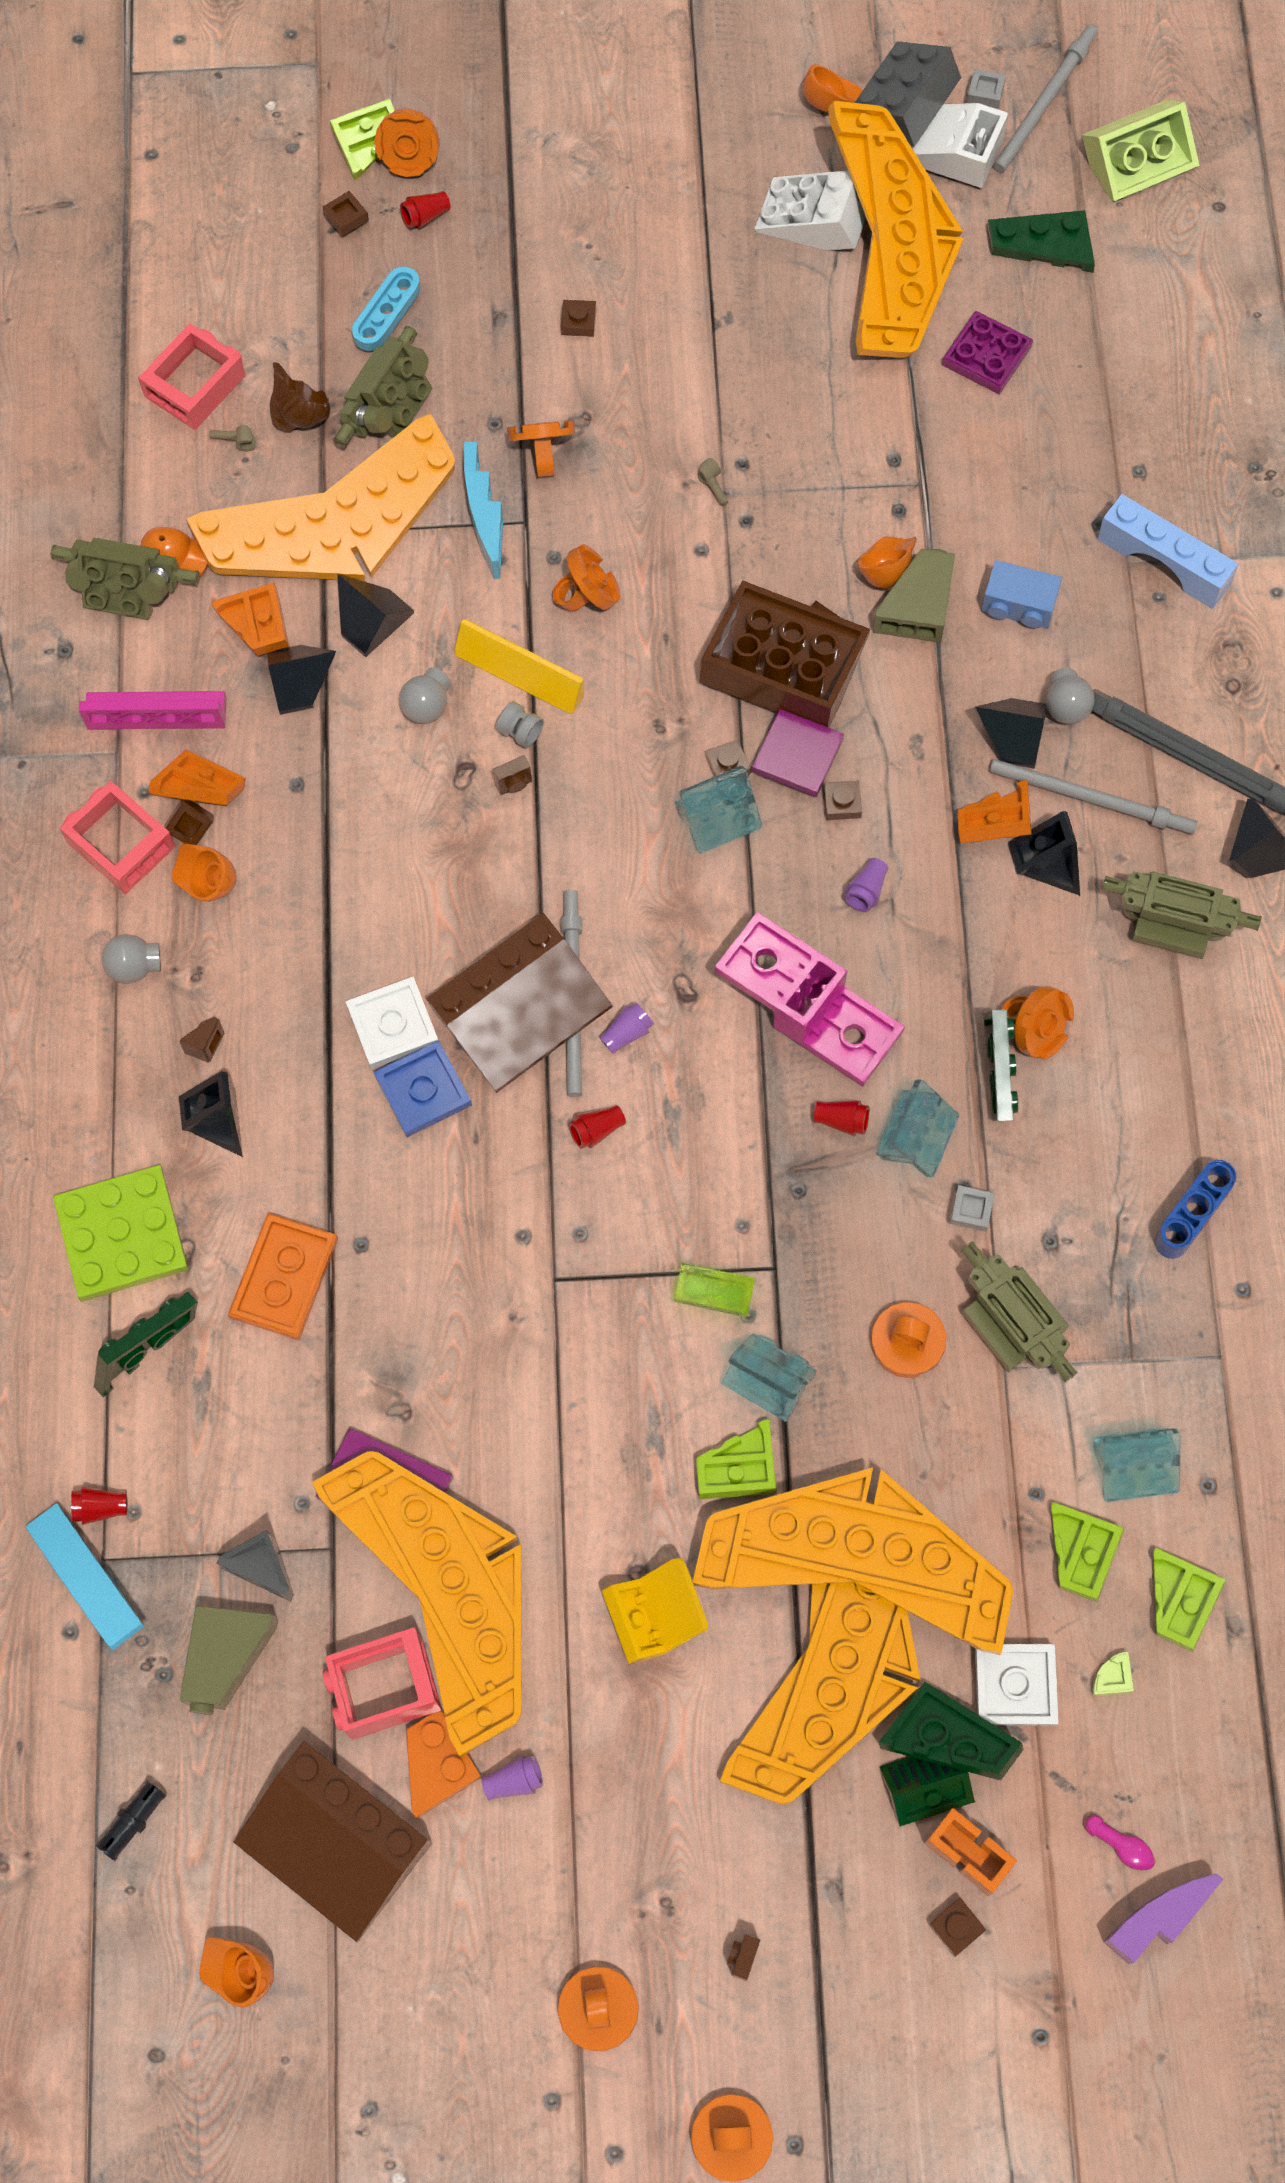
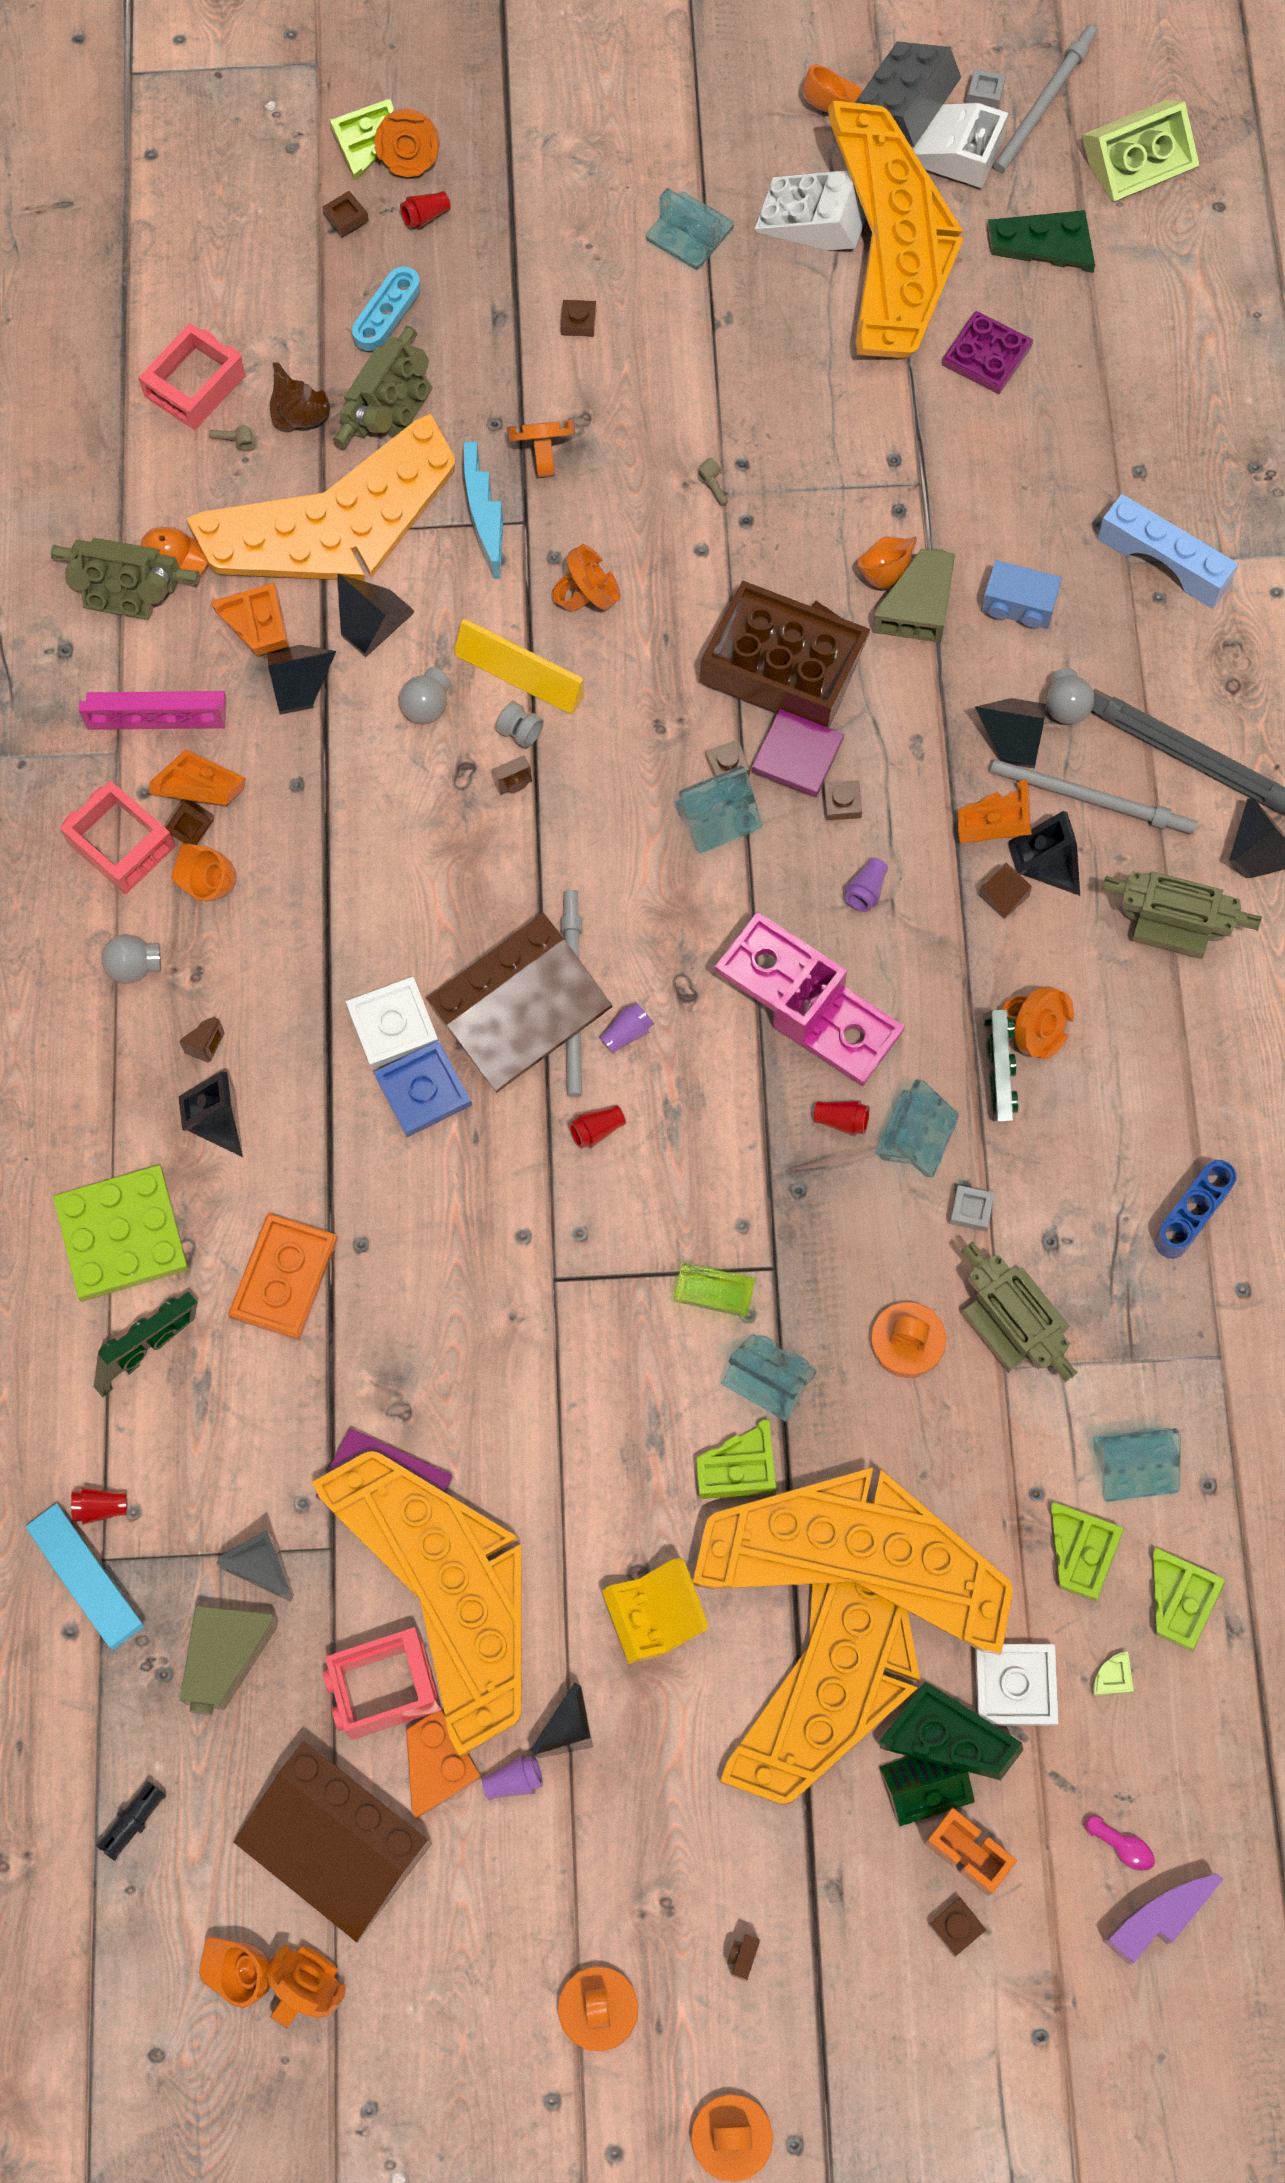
(303, 1984): none -> orange tile
(567, 1728): none -> black slope
(688, 228): none -> clear light blue bracket
(1005, 890): none -> reddish brown slope

